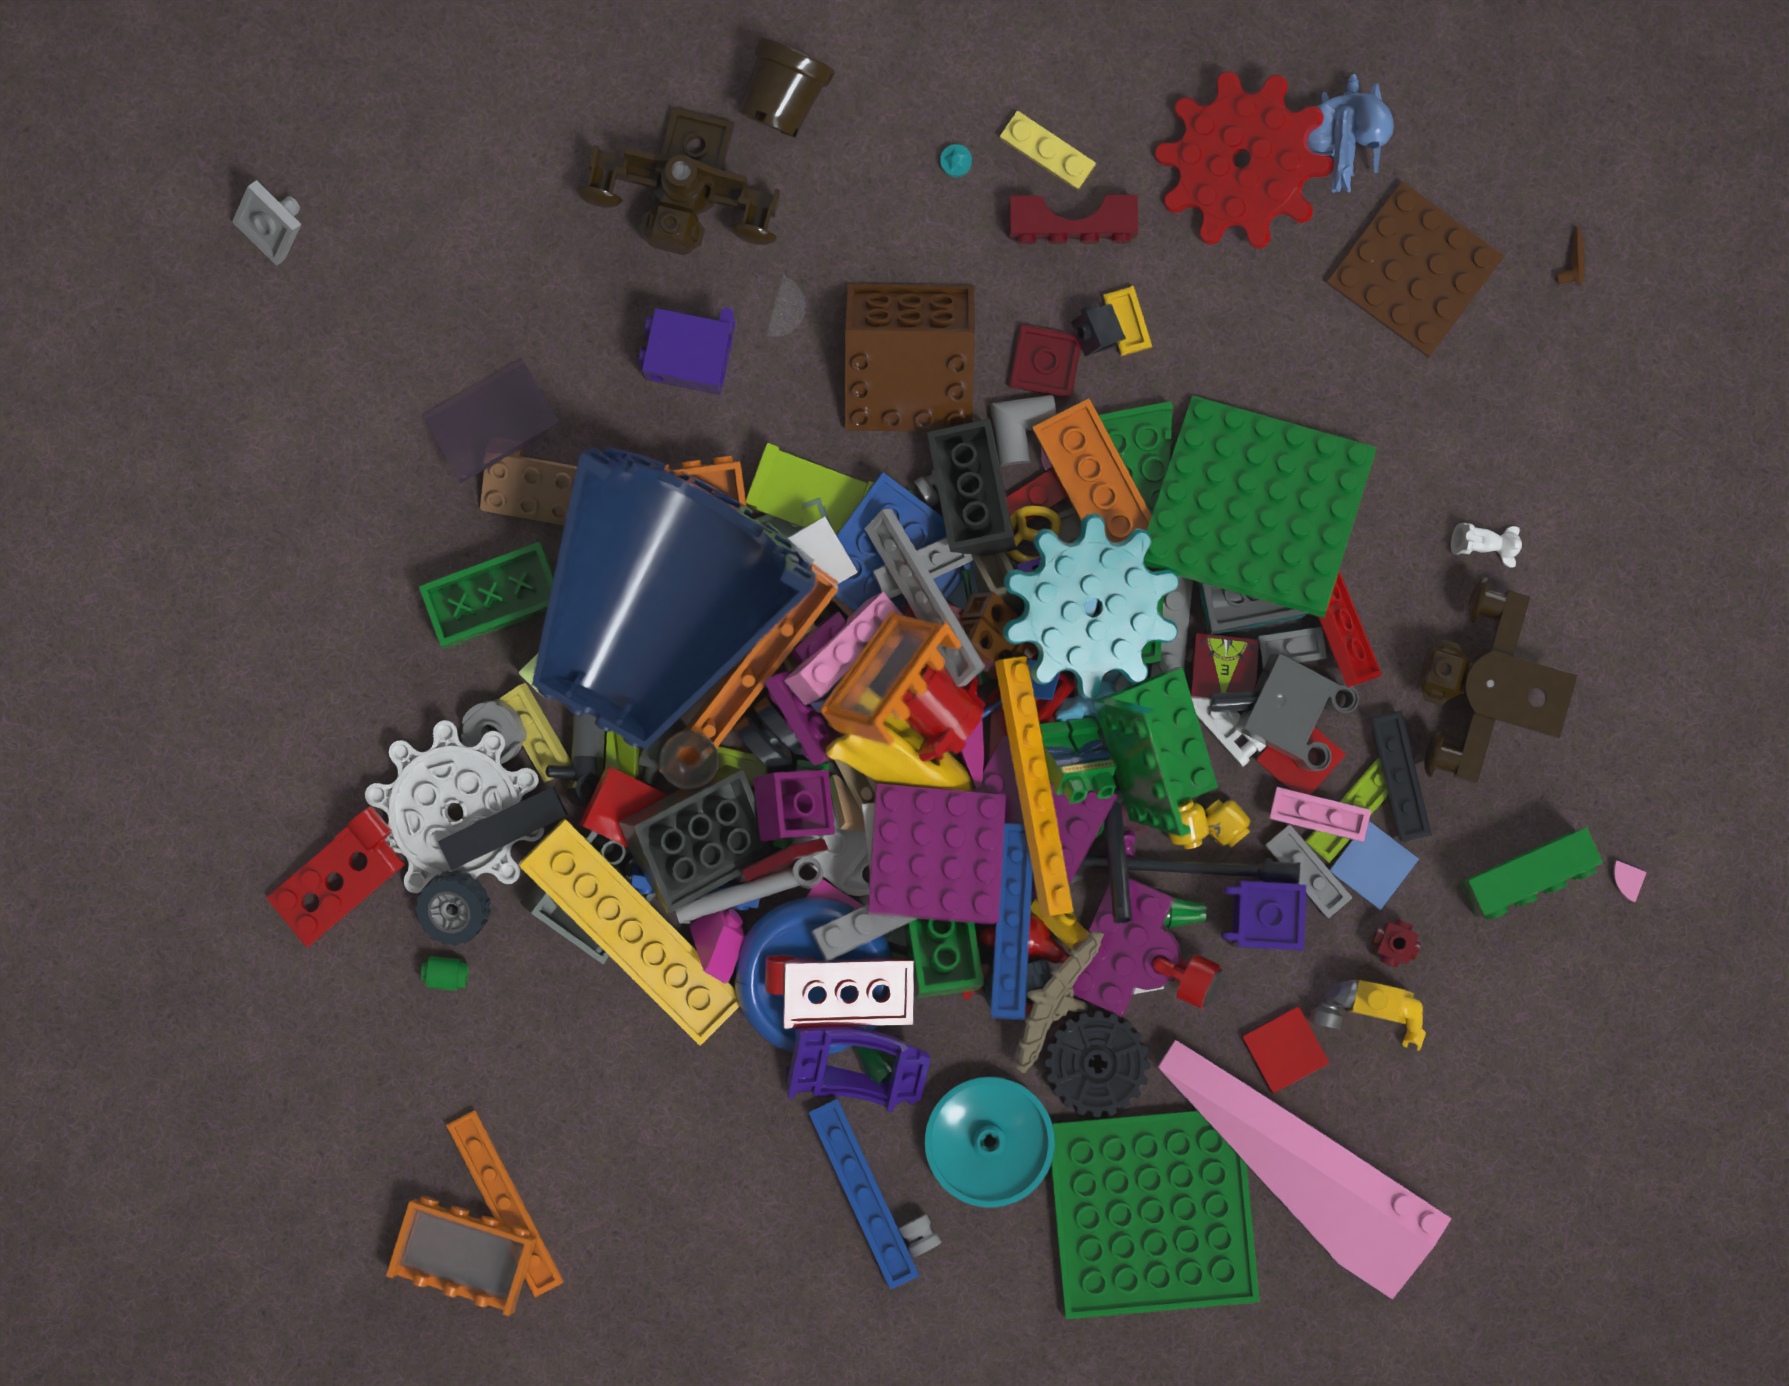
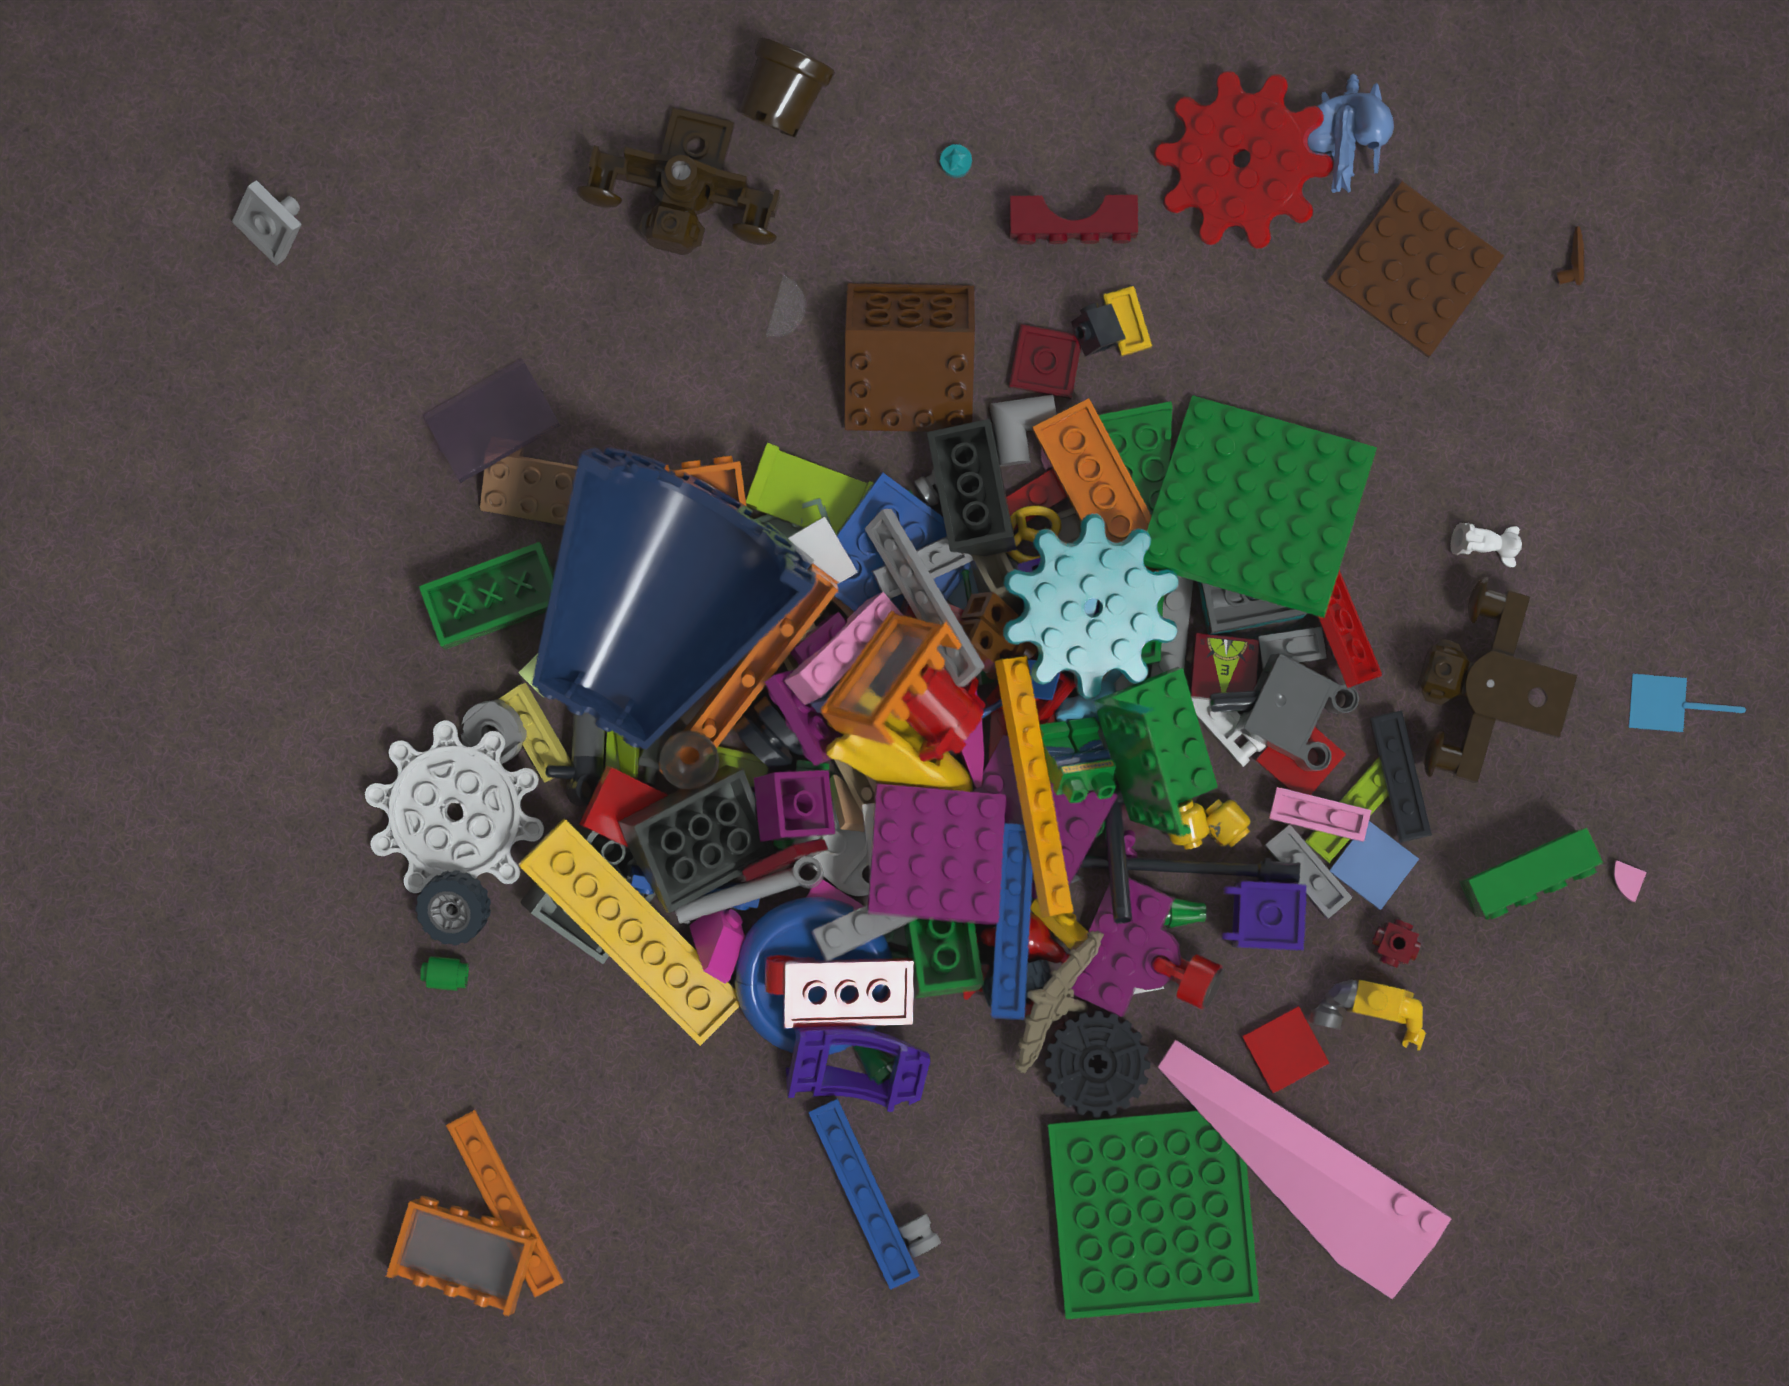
(363, 834): red hinge -> none
(502, 828): black tile -> none
(687, 350): dark purple container -> none
(985, 1173): teal dish -> none
(1047, 150): light yellow plate -> none
(1661, 703): none -> dark azure piece

